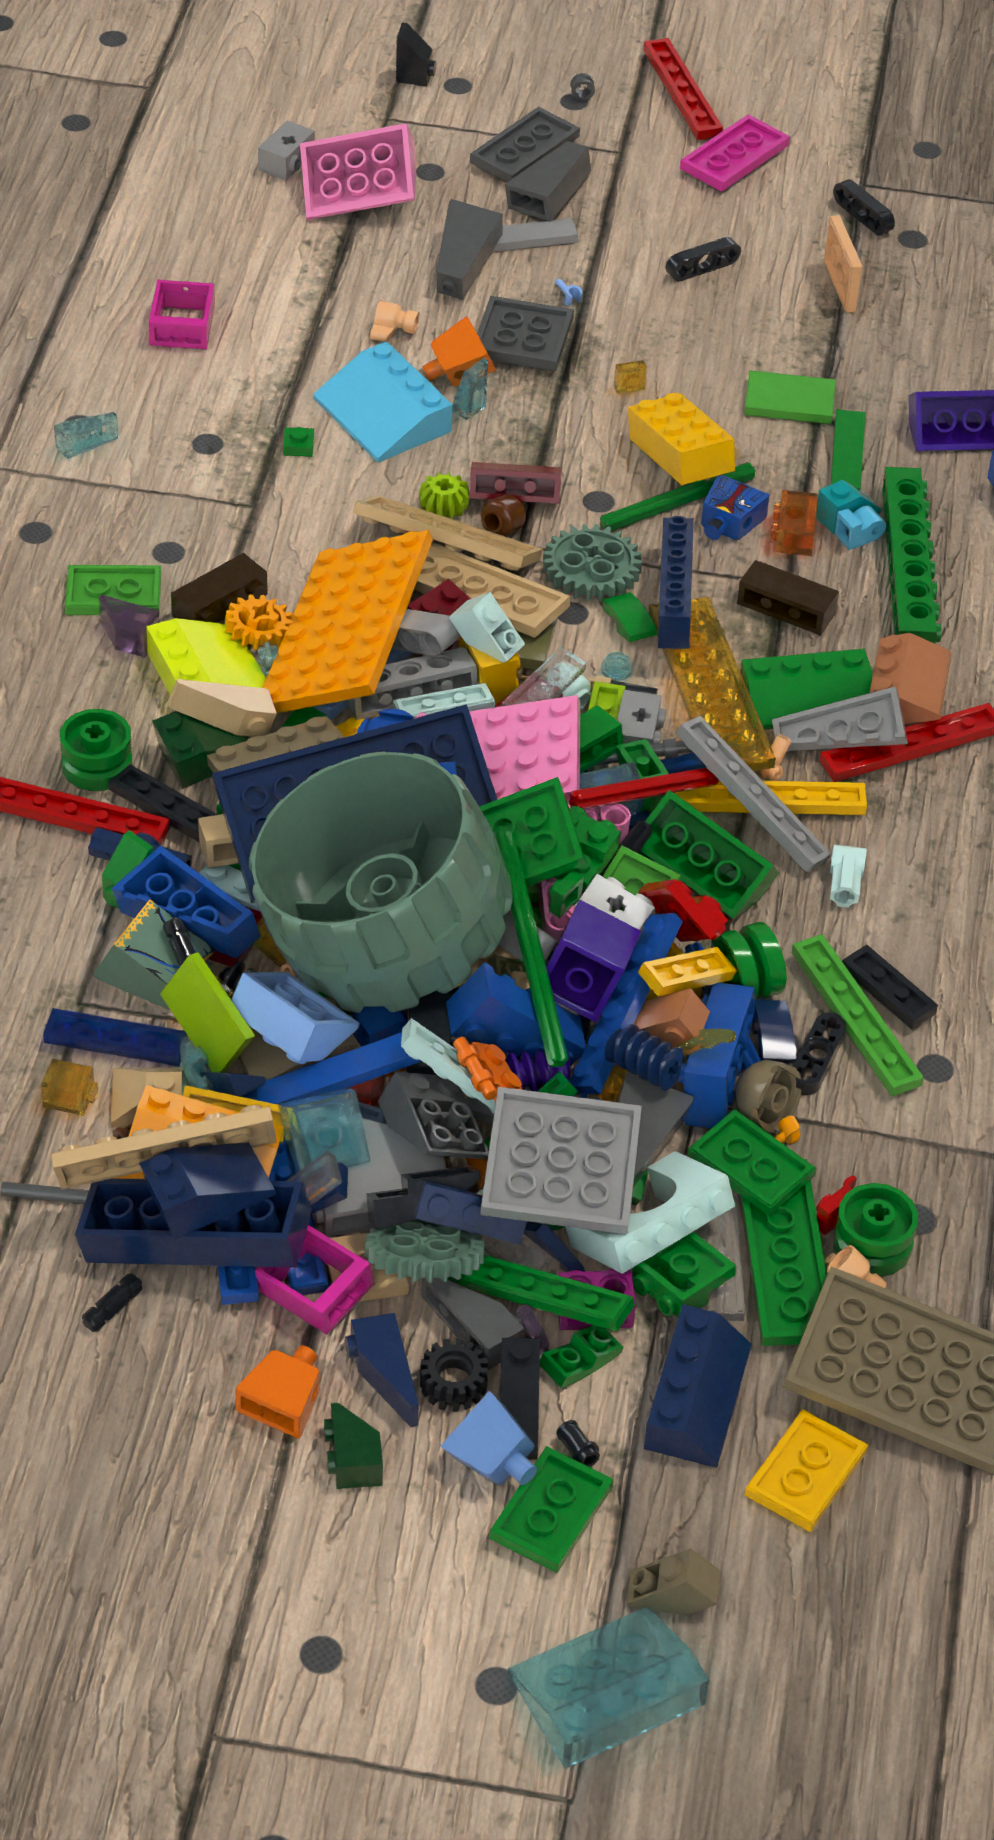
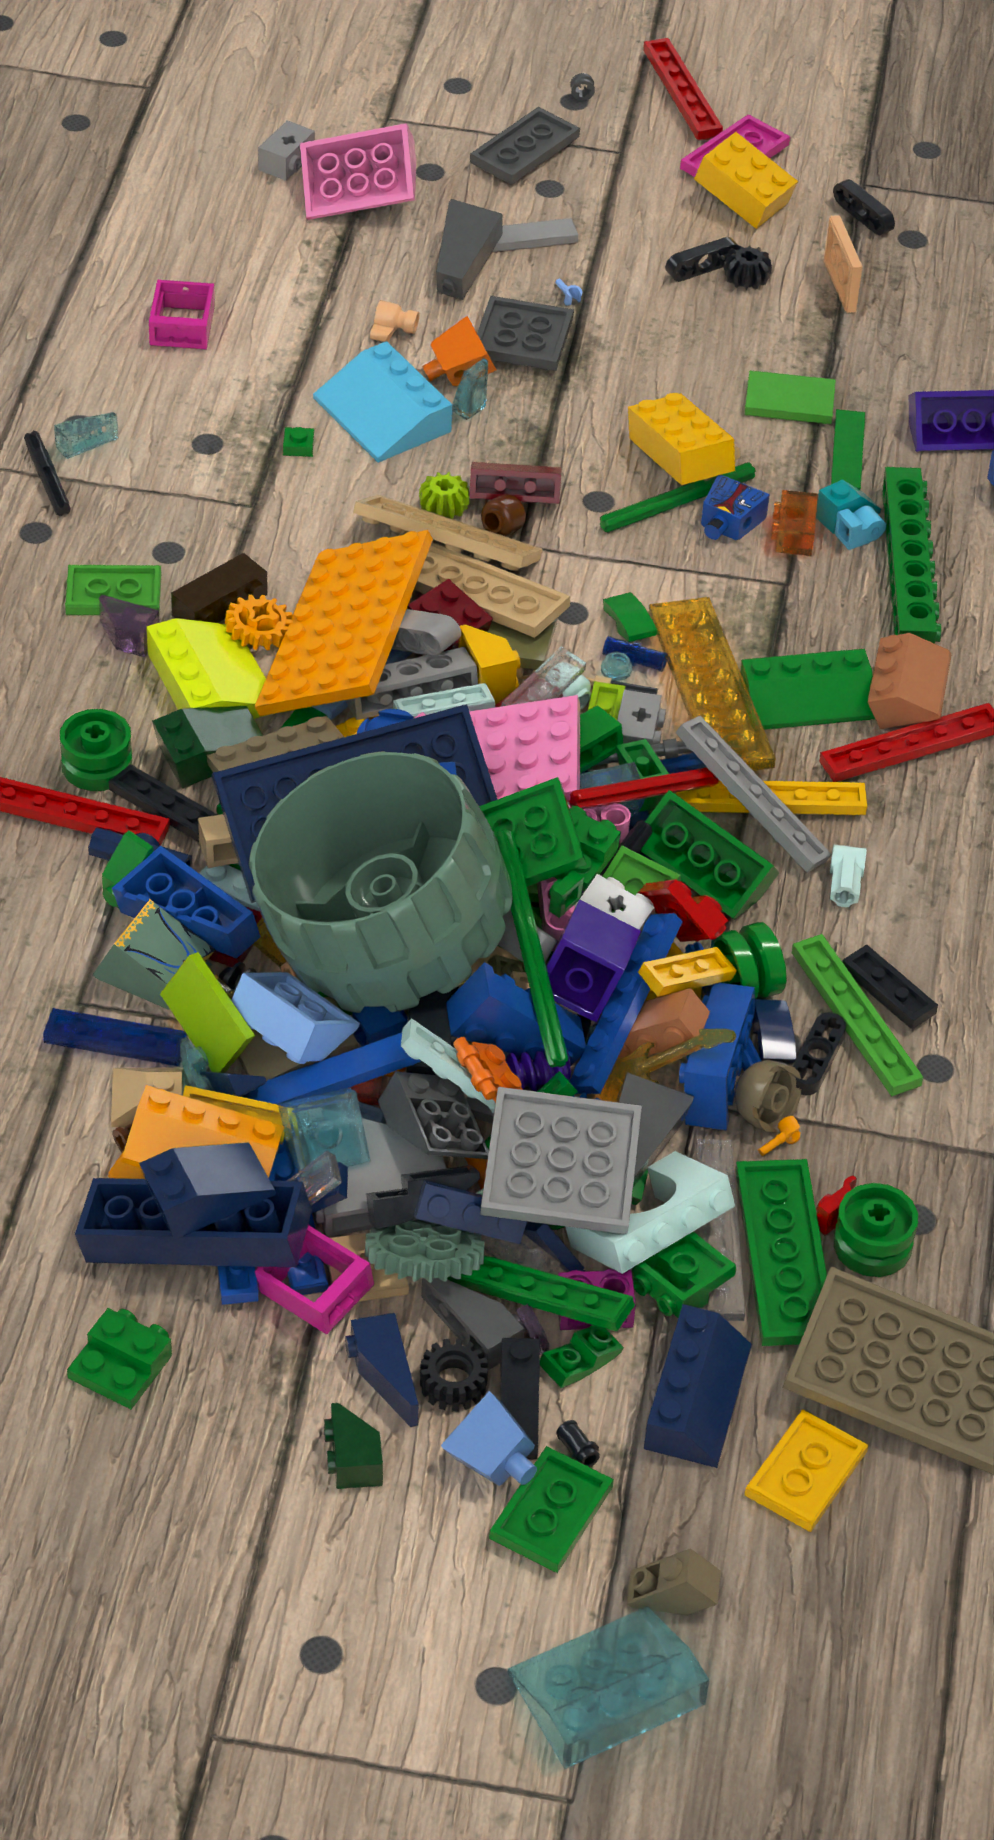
(43, 1192): dark grey bar -> none
(47, 473): none -> black axle
(69, 1087): clear yellow brick -> none
(112, 1302): black axle -> none
(121, 1357): none -> green plate
(122, 1156): tan plate -> none
(178, 940): black axle -> none
(225, 706): tan slope -> none
(267, 655): clear light blue plate -> none
(281, 1390): orange torso -> none
(413, 58): black slope -> none
(487, 627): light aqua slope -> none
(549, 182): dark grey slope -> none
(592, 562): sand green gear -> none
(630, 376): clear yellow plate -> none
(636, 653): none -> clear blue pin
(645, 1056): dark blue piece -> none
(676, 583): dark blue brick -> none
(745, 180): none -> yellow brick
(747, 267): none -> black gear
(754, 1160): green tile -> none
(779, 749): light nougat arm -> none
(787, 597): dark brown brick -> none
(853, 722): light grey wing -> none
(854, 1263): light nougat piece -> none

